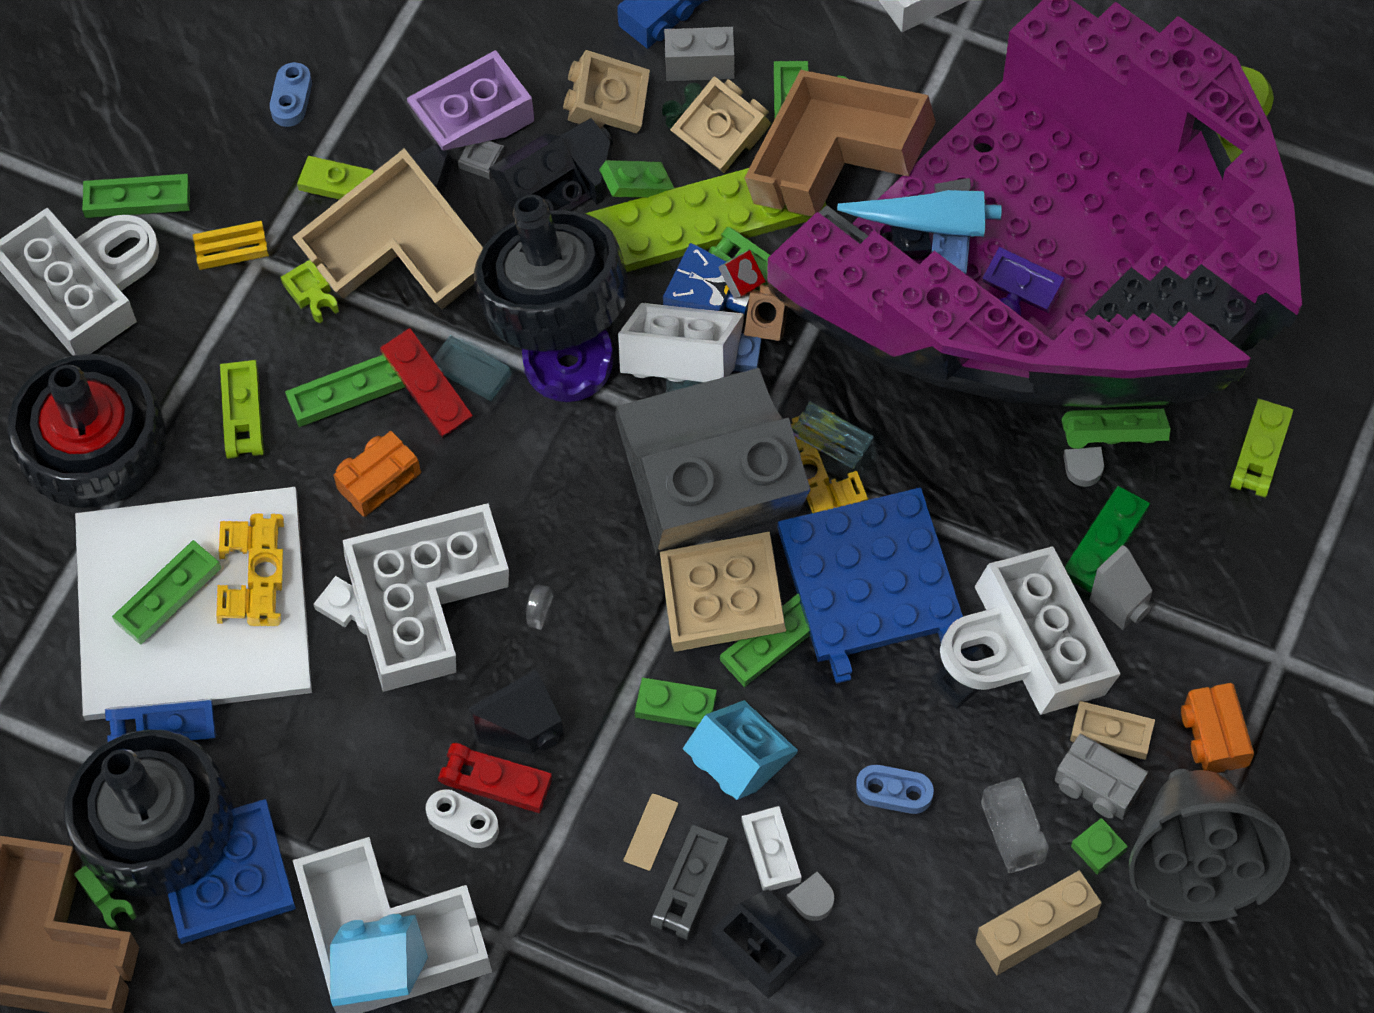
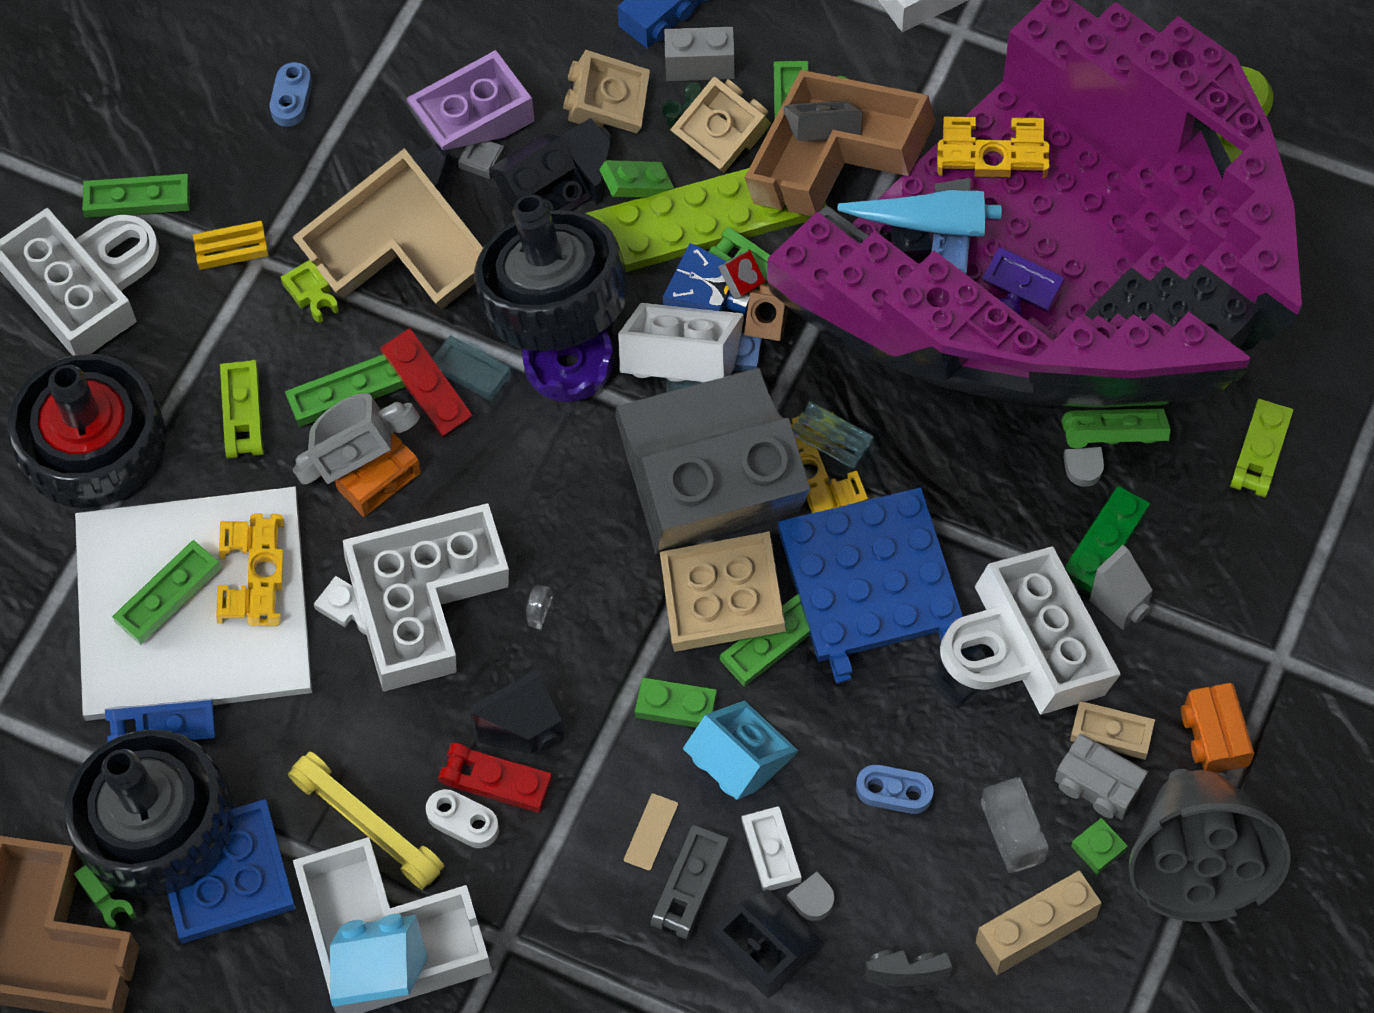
(330, 177): lime plate -> none
(351, 436): none -> light grey piece
(418, 865): none -> light yellow piece
(818, 119): none -> dark grey slope
(894, 969): none -> dark grey slope
(962, 154): none -> yellow piece

